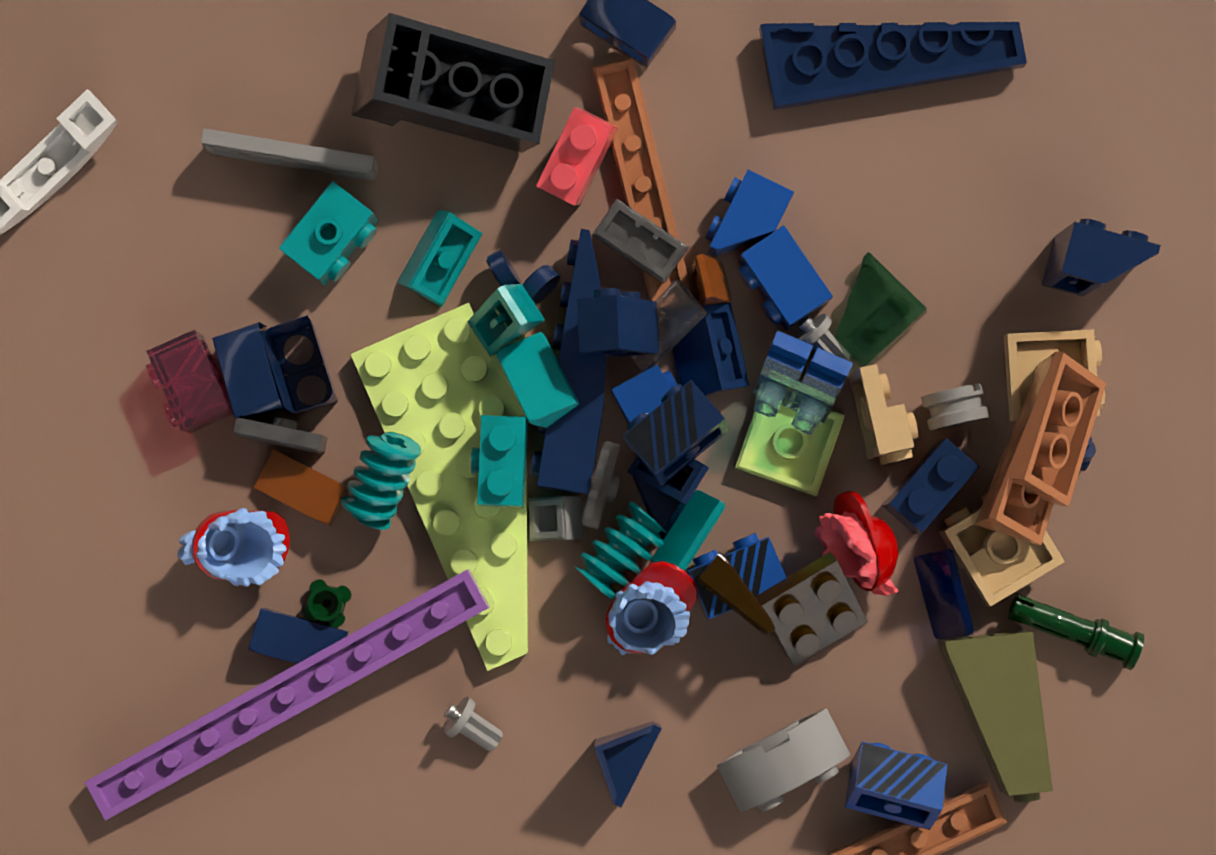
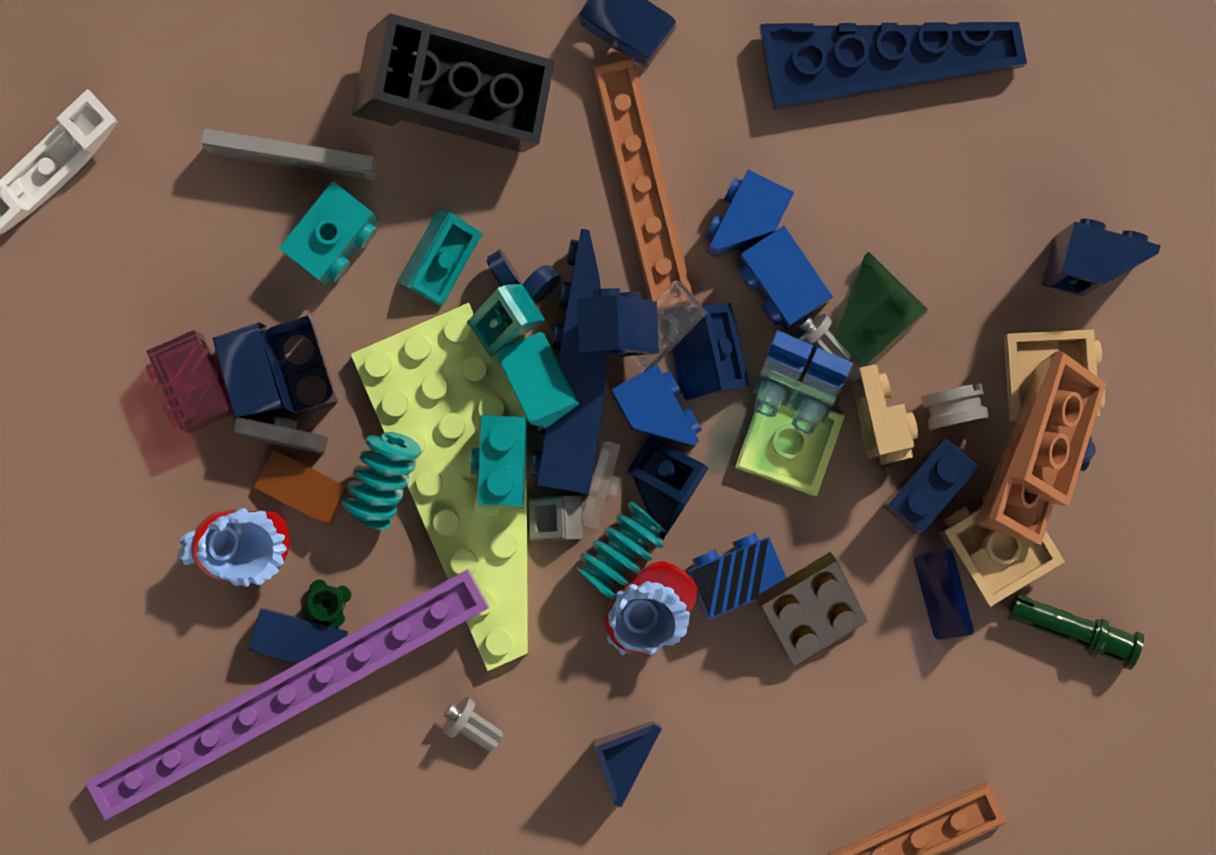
(577, 156): coral brick -> none
(640, 241): flat silver plate -> none
(675, 431): brick -> none
(690, 530): teal slope -> none
(710, 281): dark orange slope -> none
(726, 584): dark brown slope -> none
(784, 761): light grey brick -> none
(860, 543): hair -> none
(896, 785): blue brick -> none
(1004, 704): olive slope -> none

